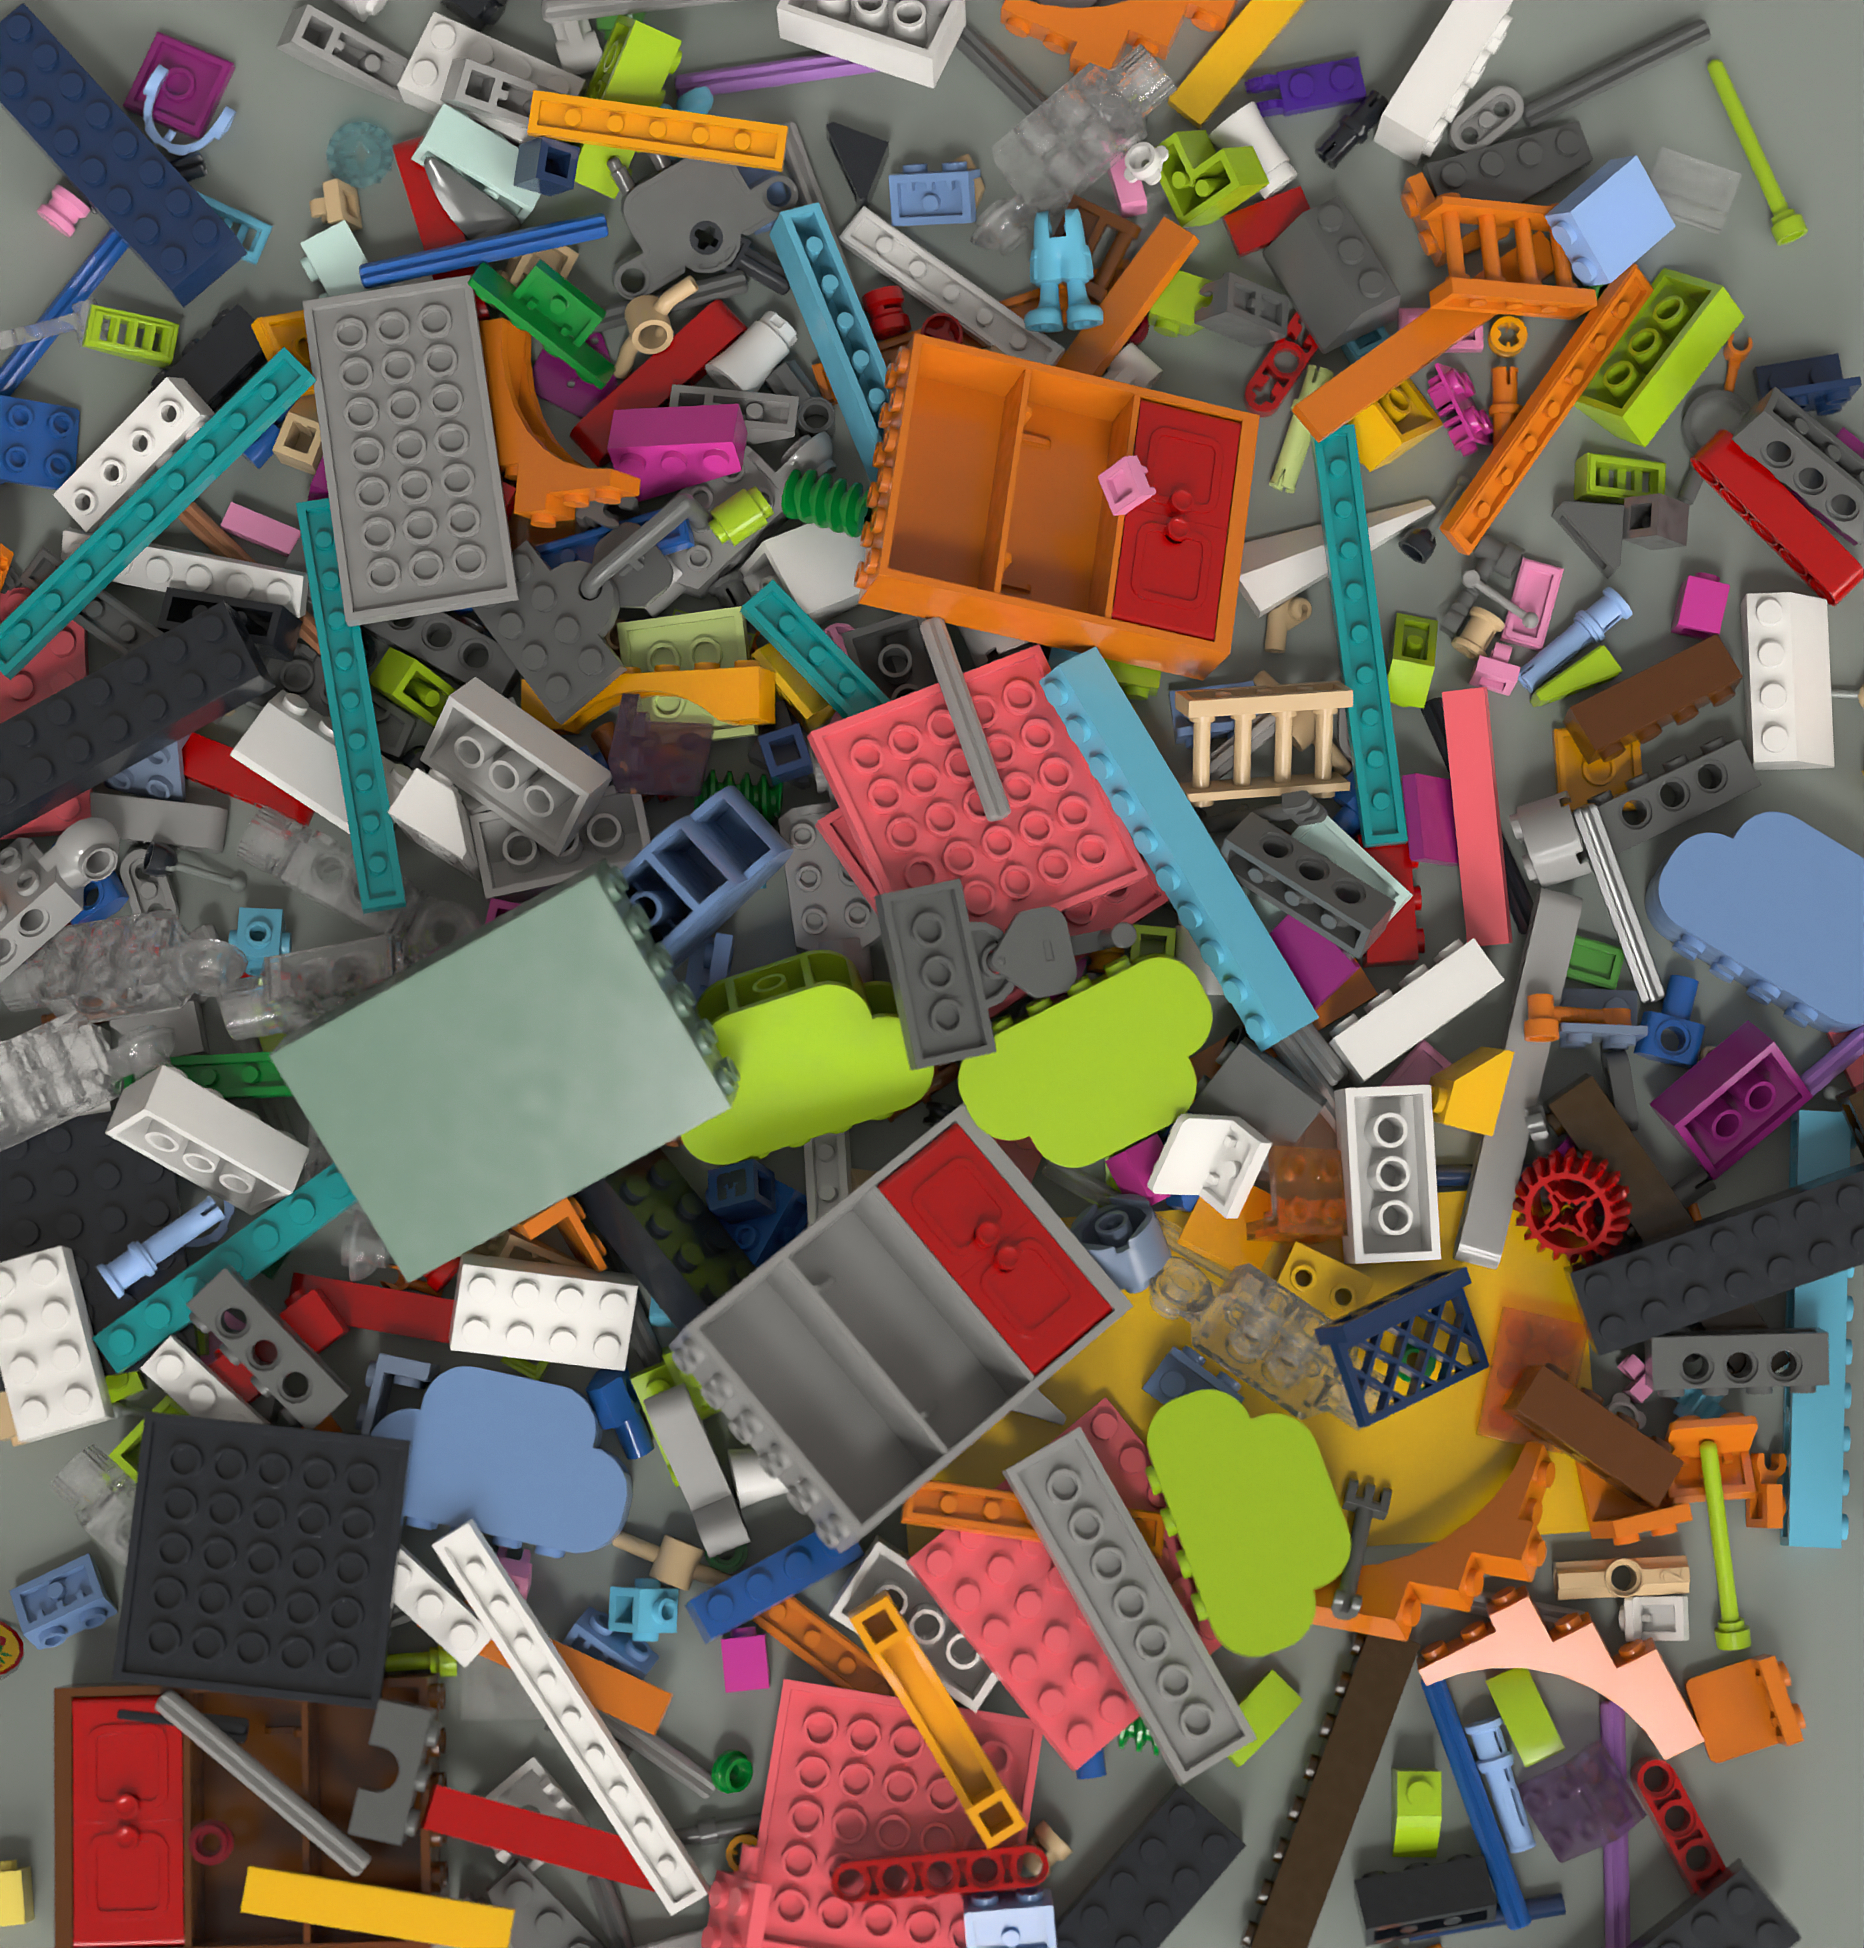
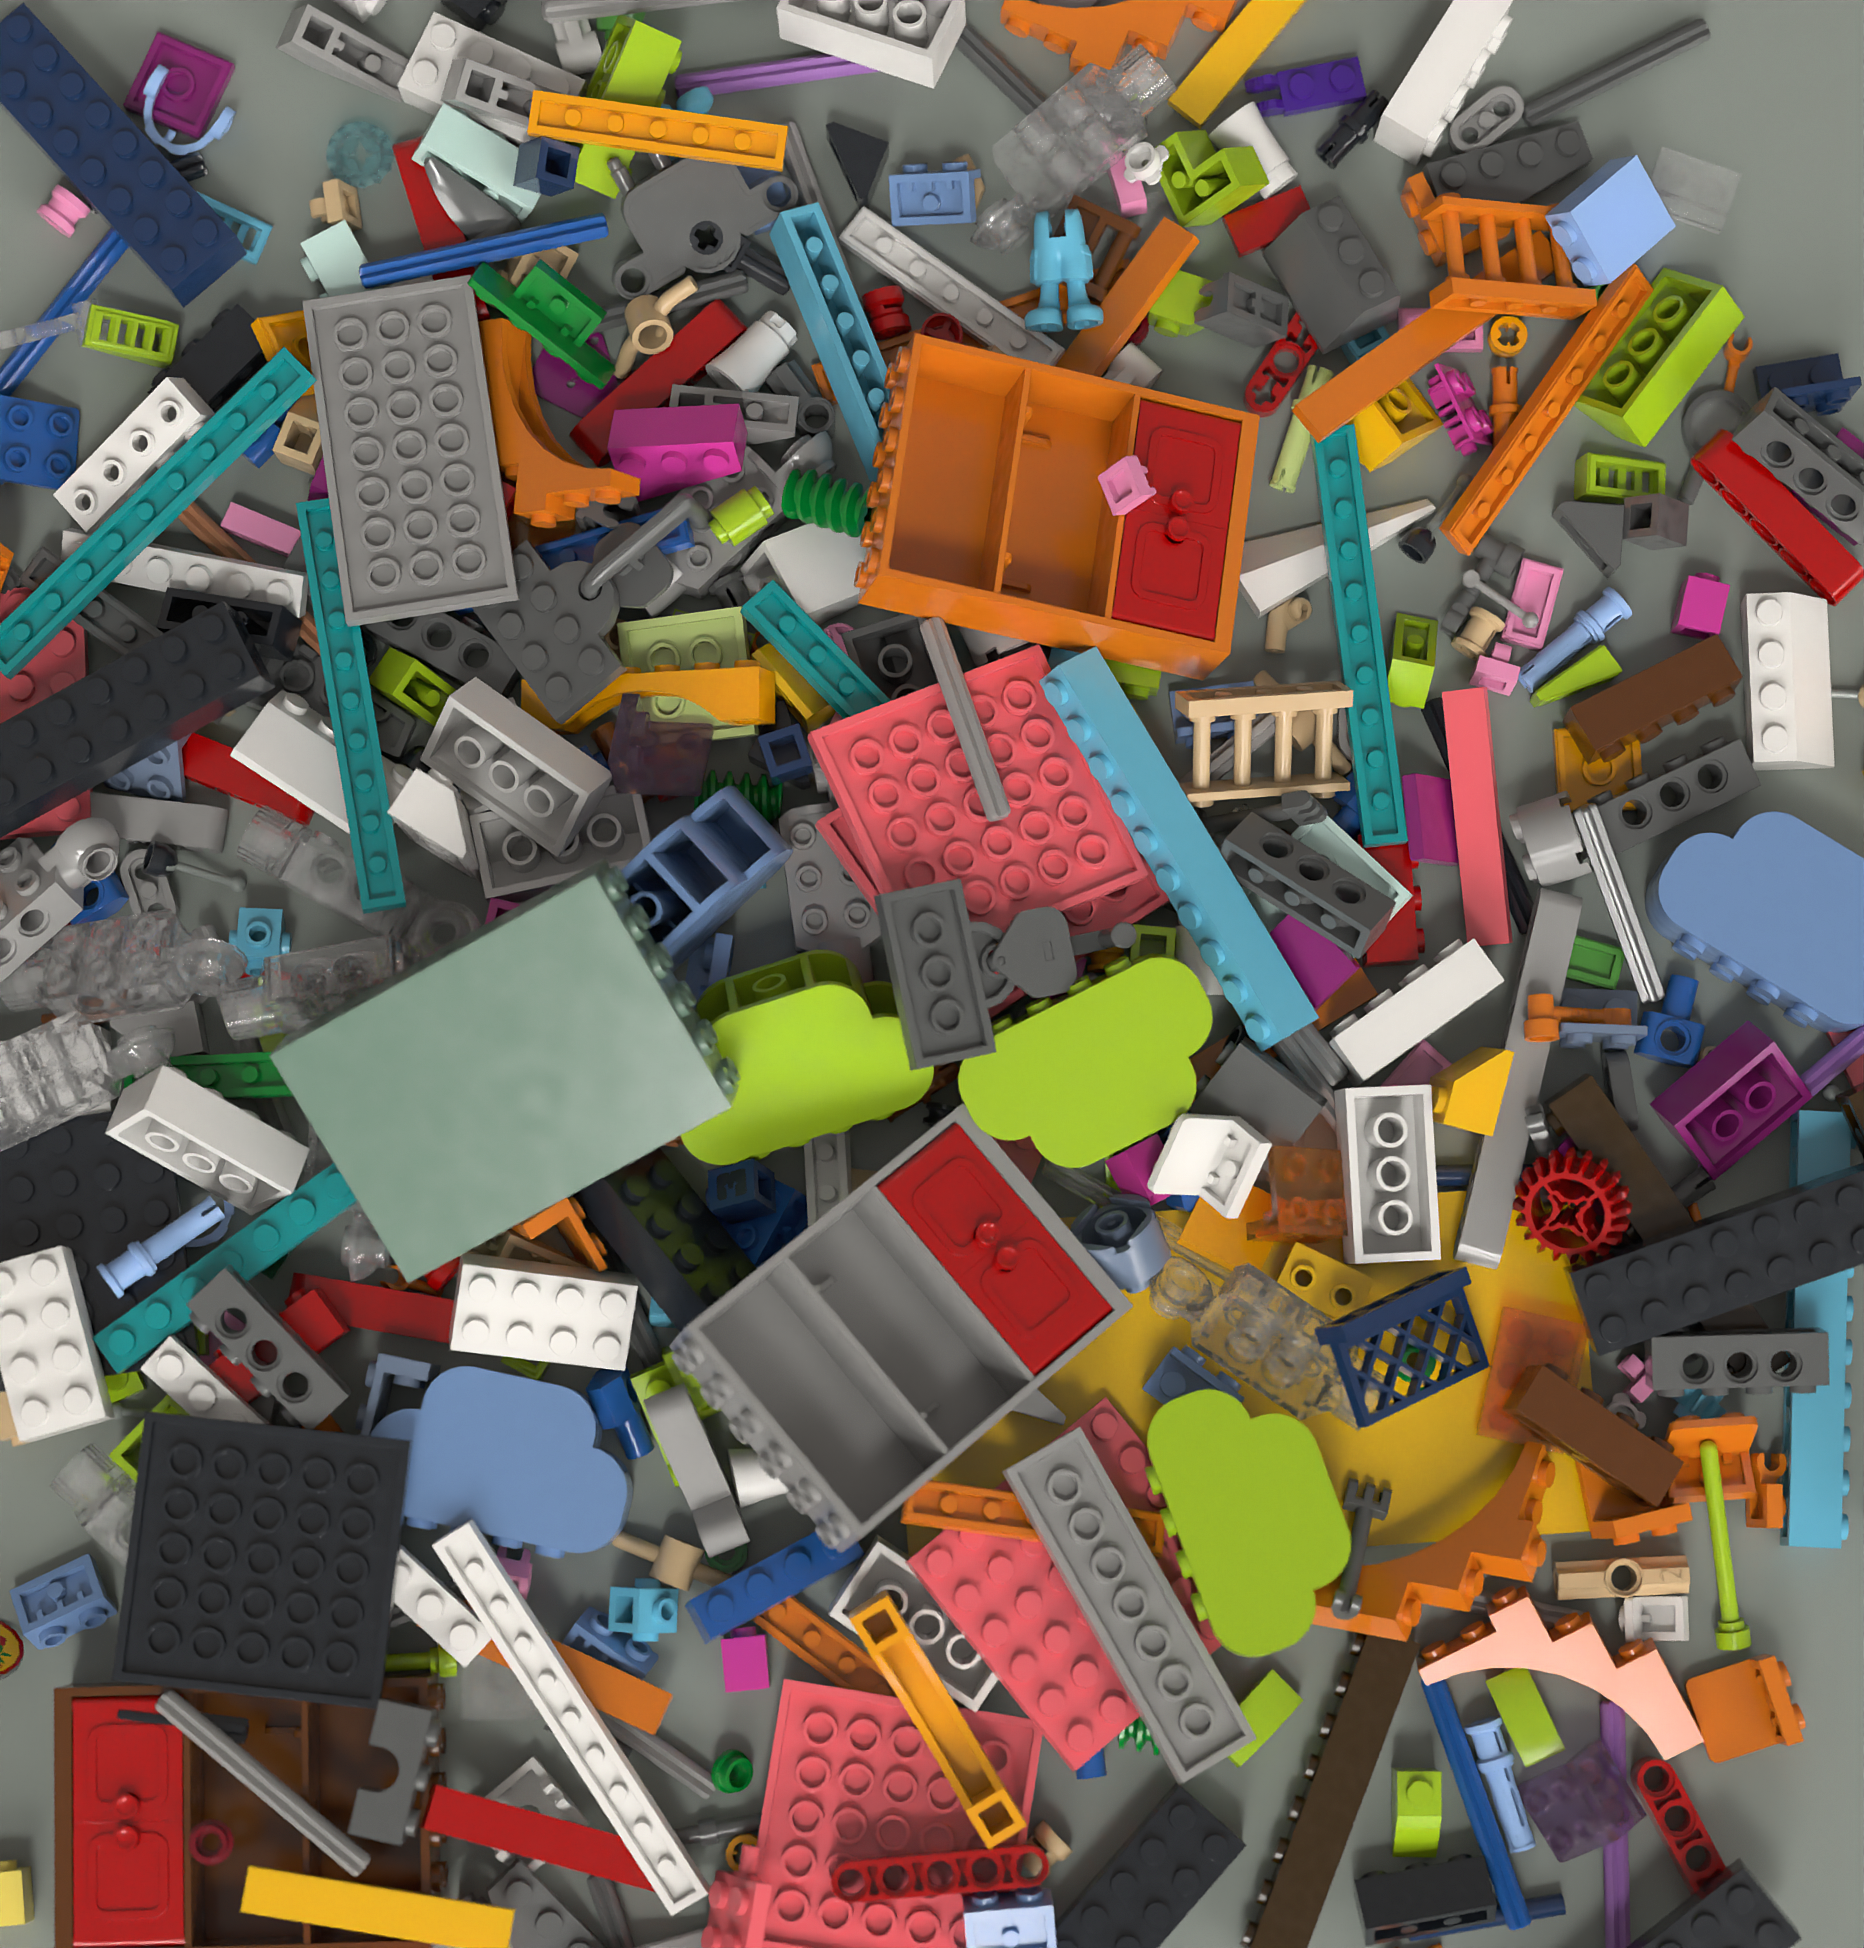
(1786, 223): lime piece -> none

